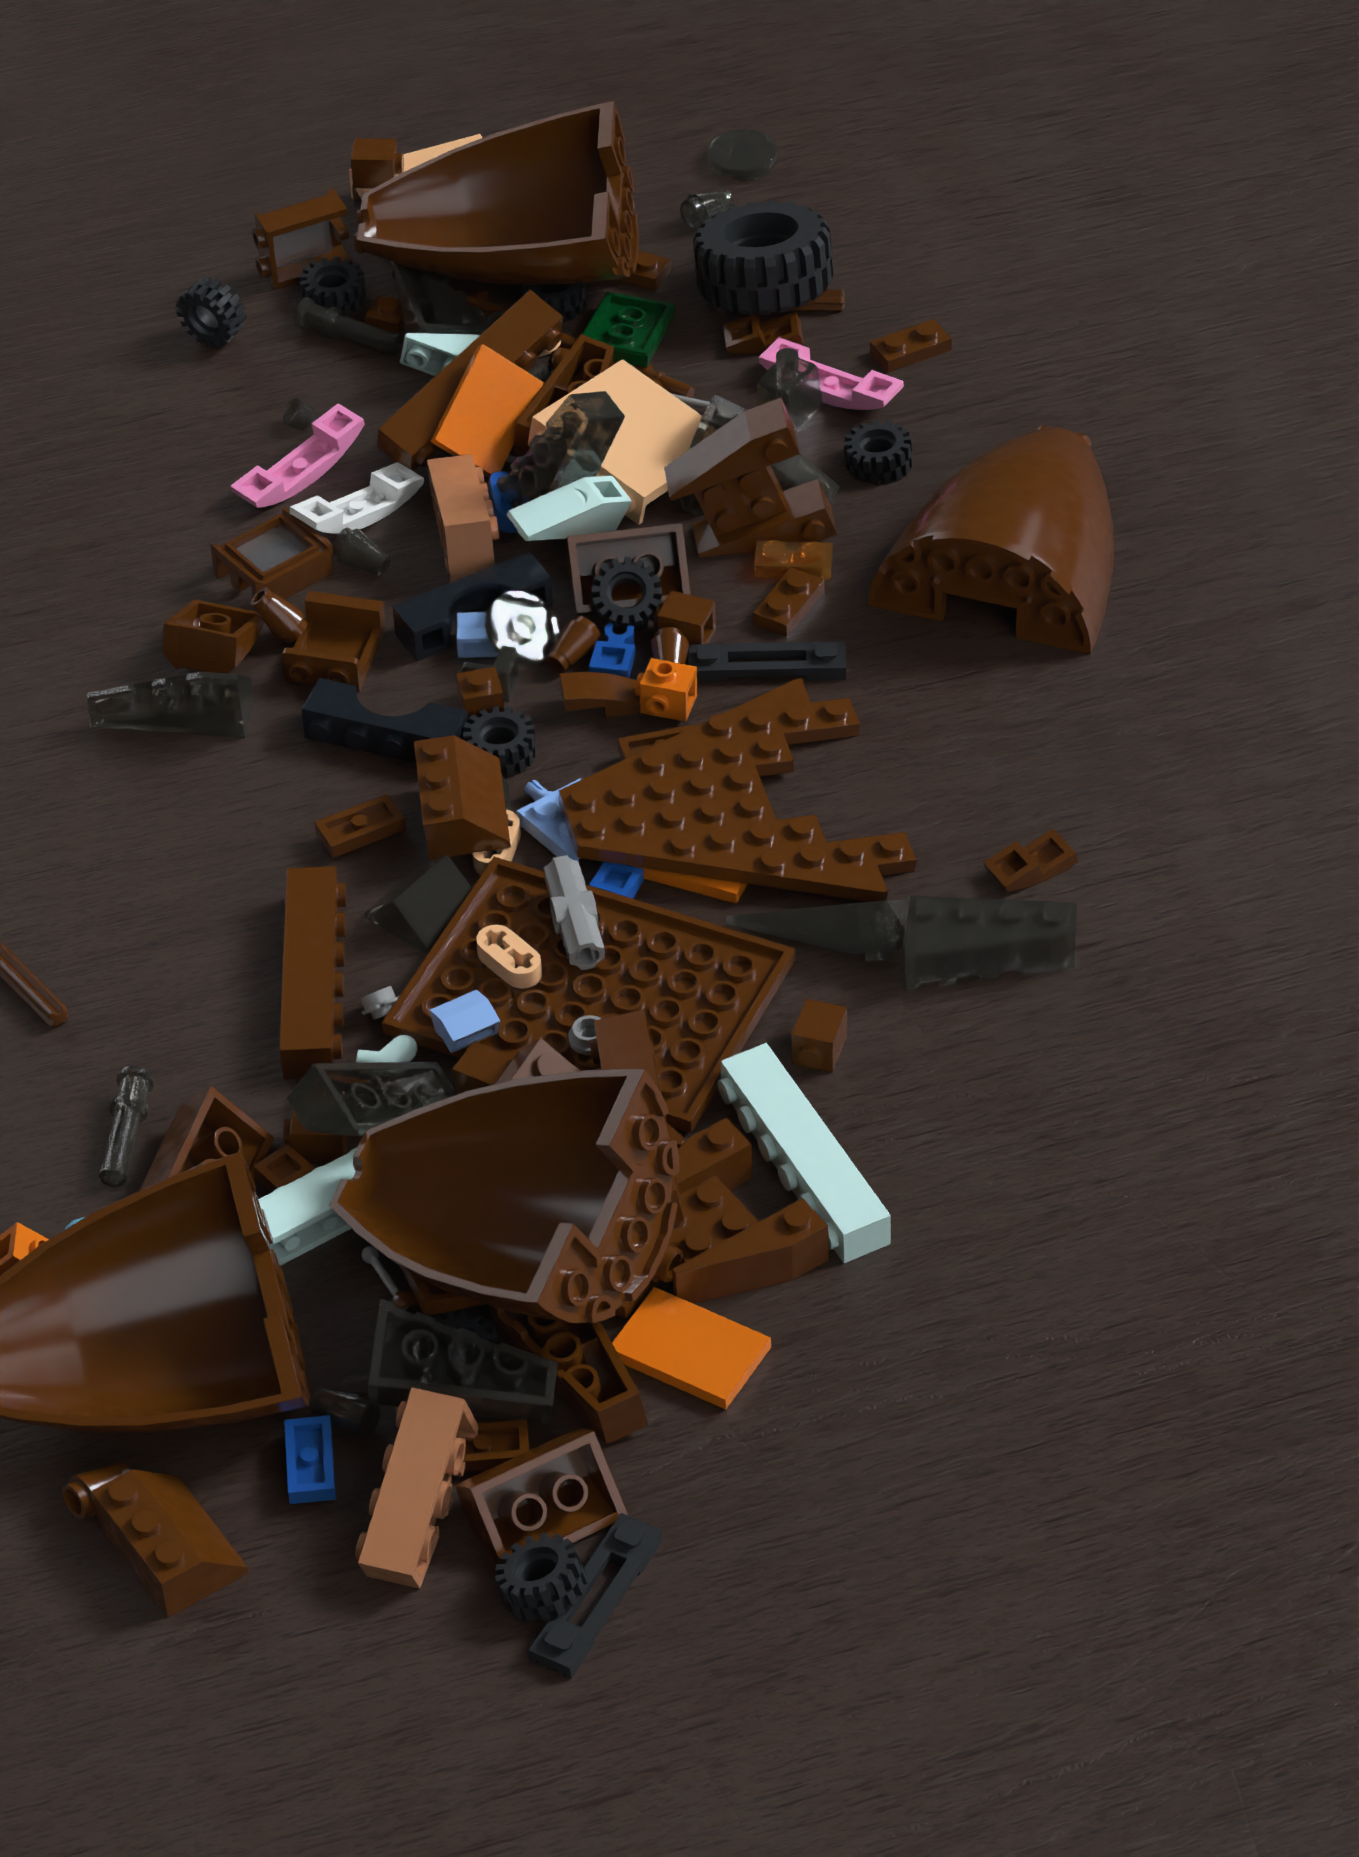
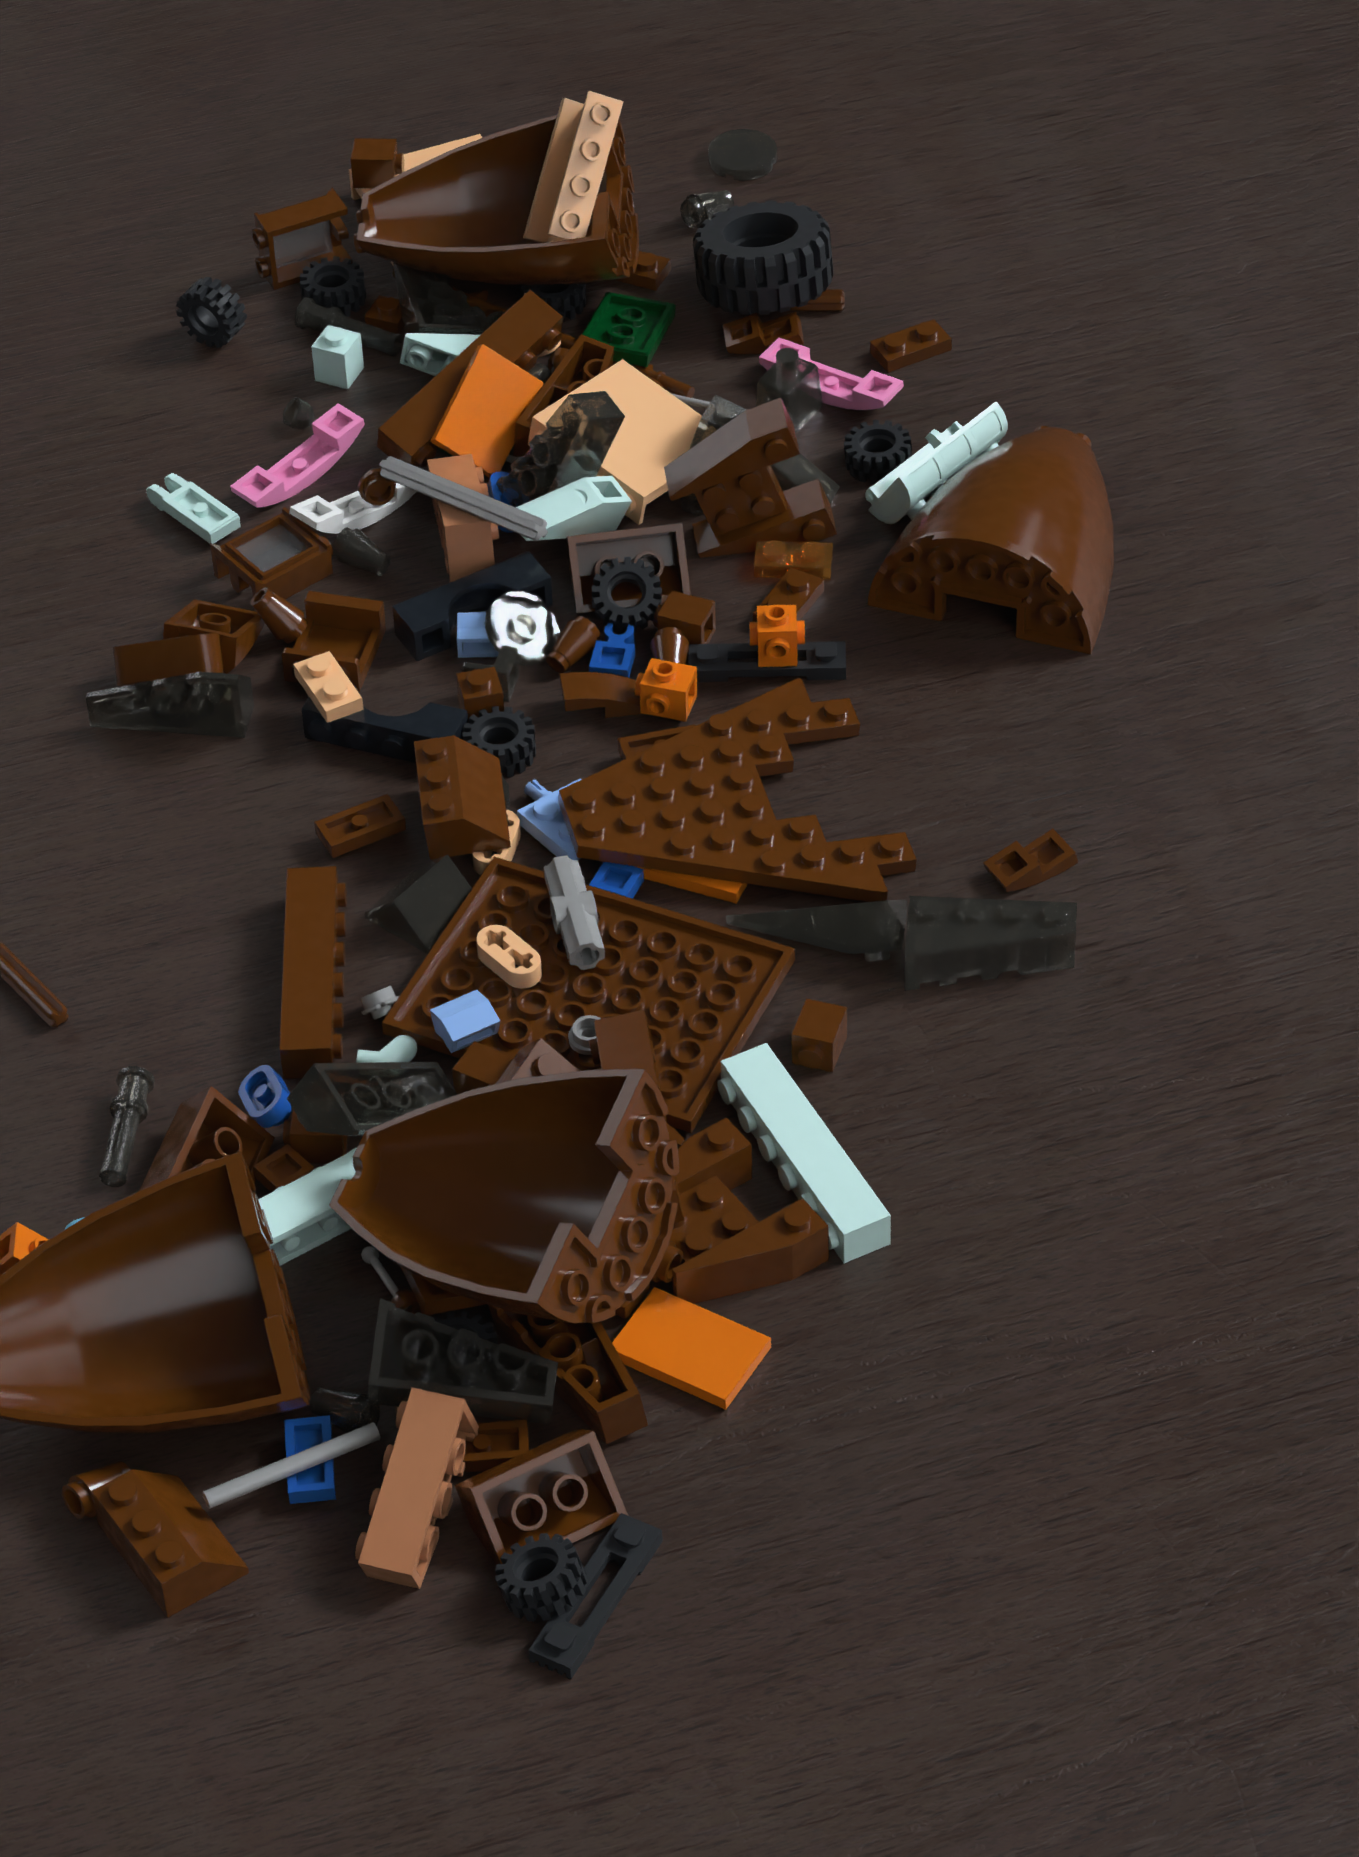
(167, 658): none -> reddish brown beam
(194, 508): none -> light aqua hinge
(265, 1096): none -> blue plate
(291, 1465): none -> light grey bar
(328, 686): none -> light nougat plate
(337, 357): none -> light aqua brick
(375, 488): none -> reddish brown plate
(463, 498): none -> light grey axle
(573, 168): none -> light nougat panel
(777, 627): none -> orange brick
(924, 472): none -> light aqua container

